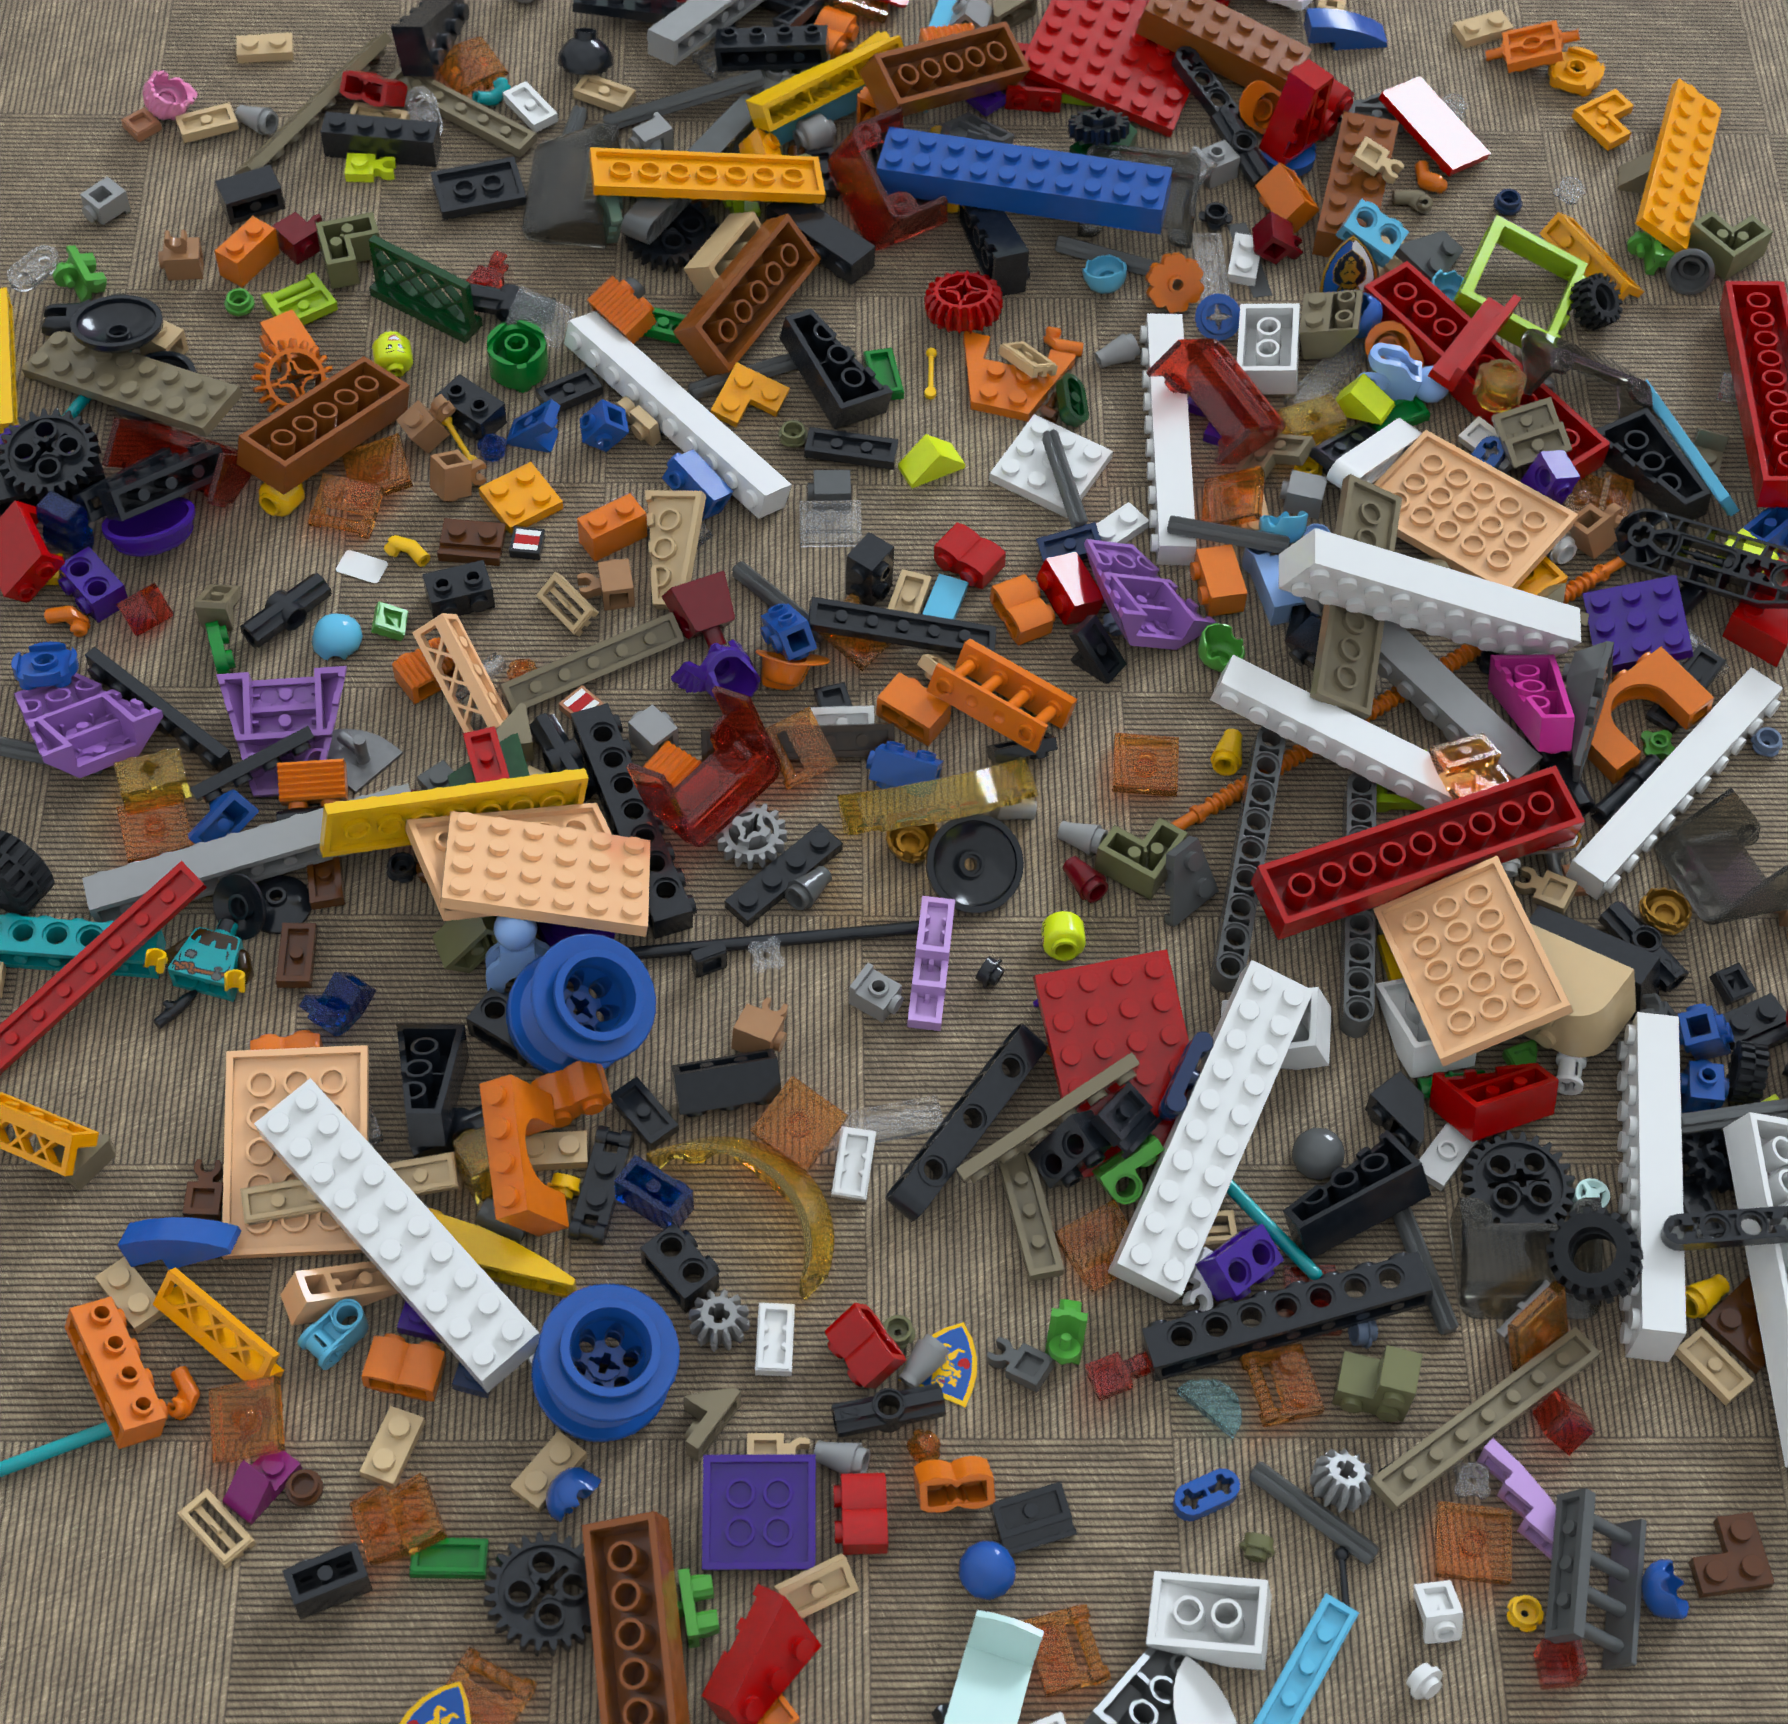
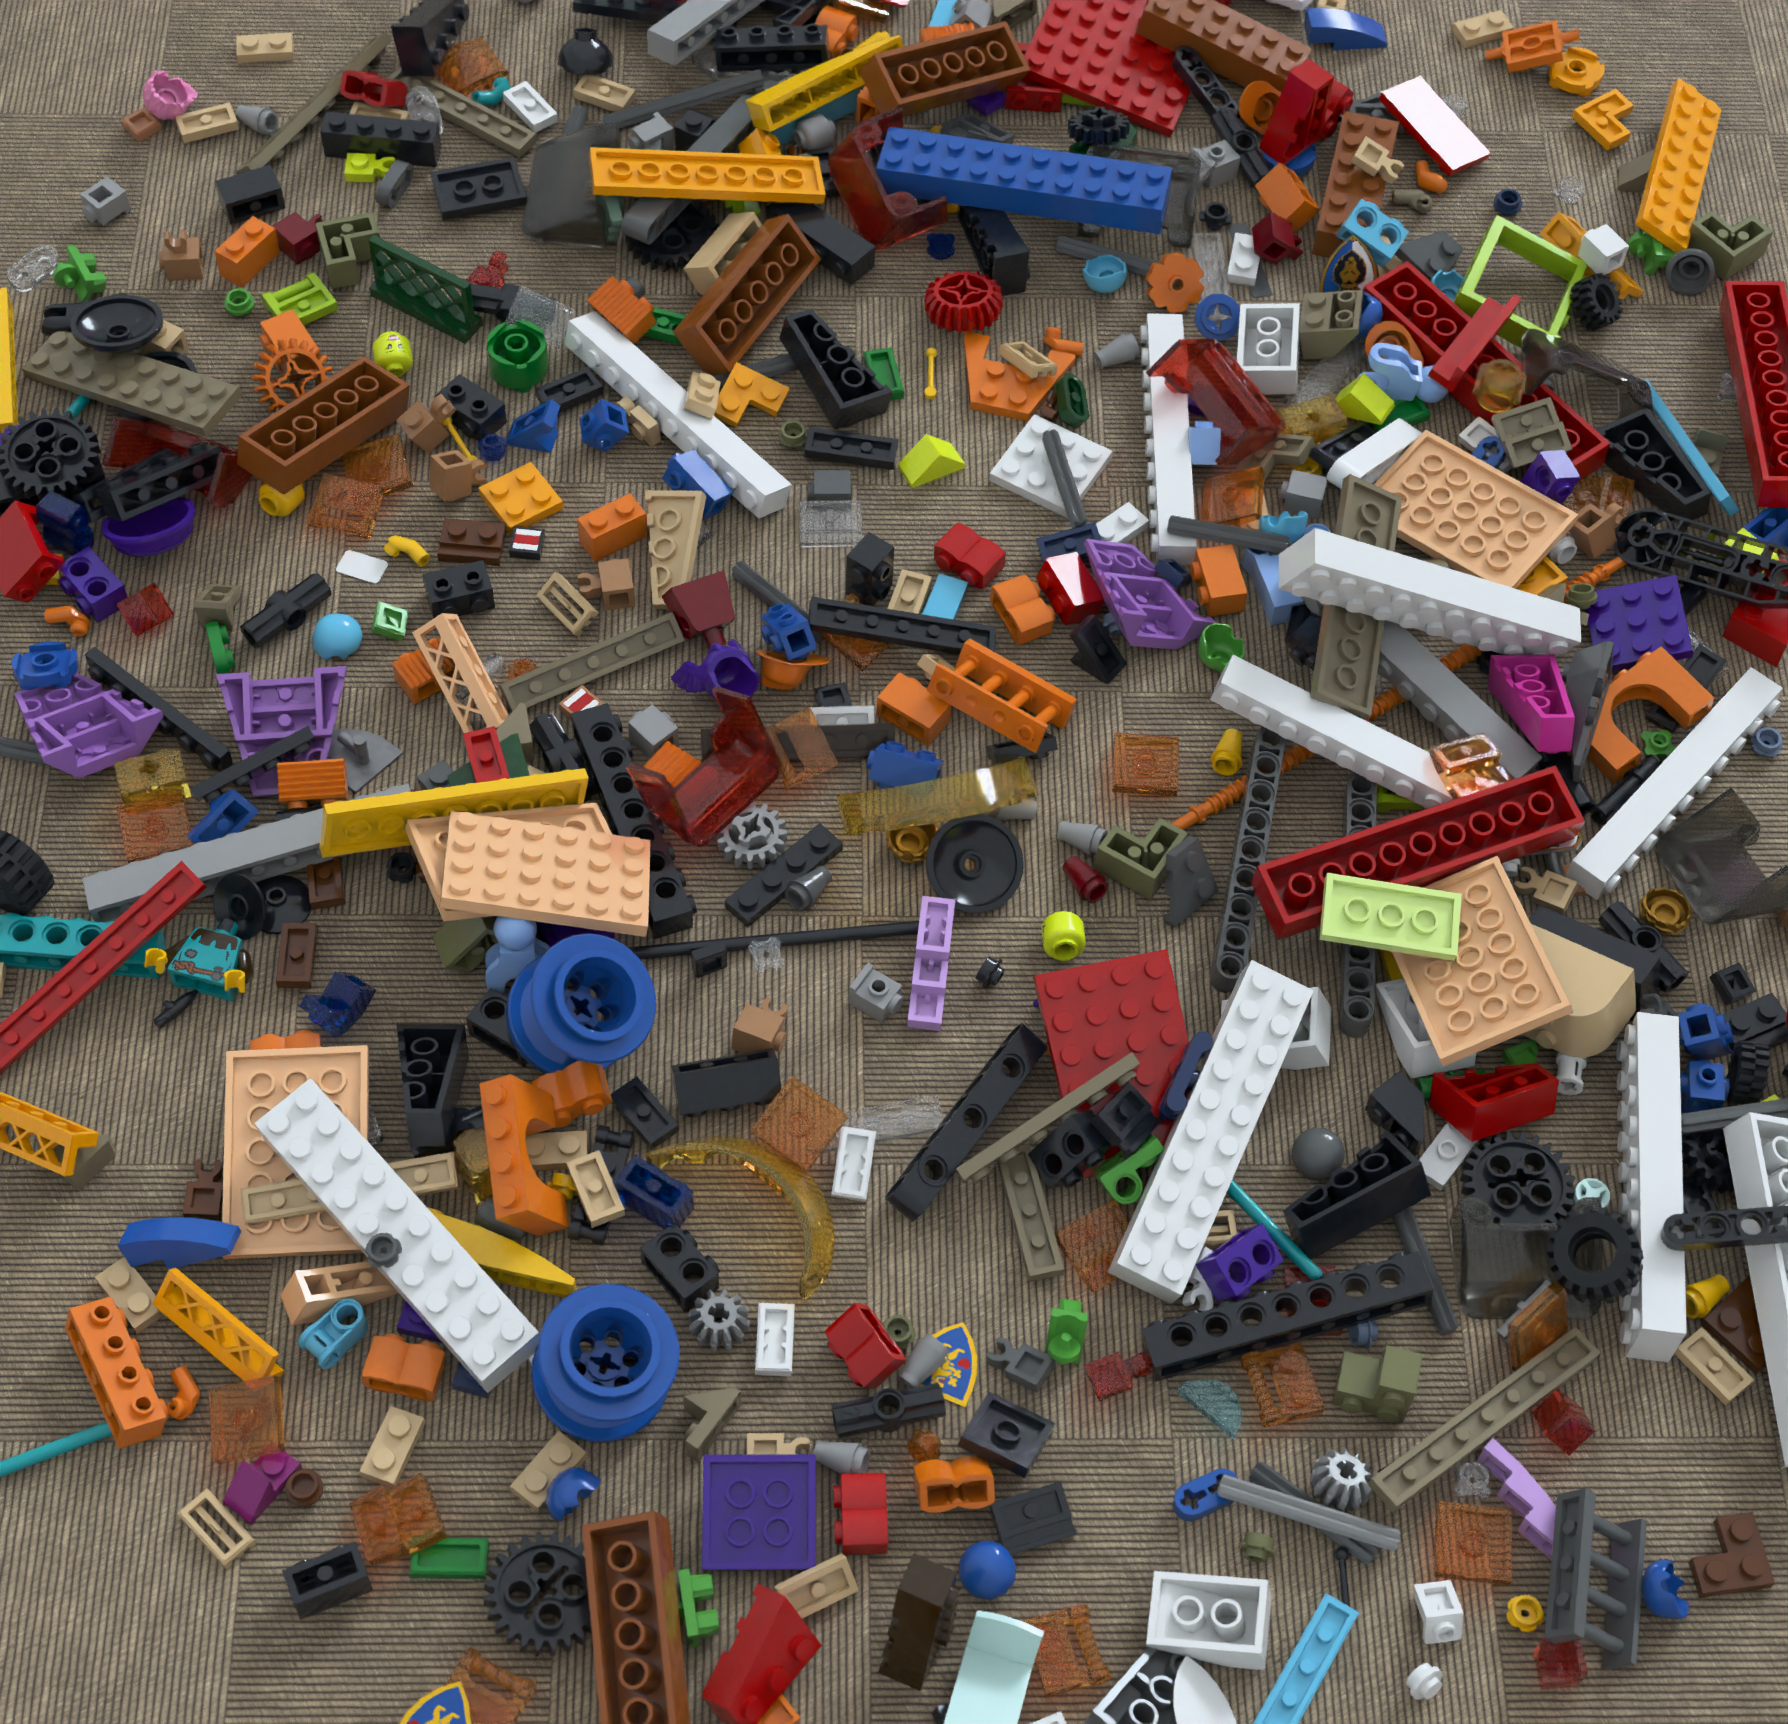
(381, 1241): none -> dark grey plate
(394, 183): none -> dark grey beam
(595, 1188): none -> tan plate
(691, 128): none -> black slope
(702, 394): none -> tan plate
(920, 1621): none -> dark brown wedge
(940, 245): none -> clear blue plate
(1006, 1434): none -> black plate
(1173, 572): none -> dark blue tile
(1204, 443): none -> light blue brick
(1309, 1513): none -> light grey axle
(1390, 916): none -> yellowish green plate
(1581, 595): none -> olive plate
(1603, 249): none -> white brick

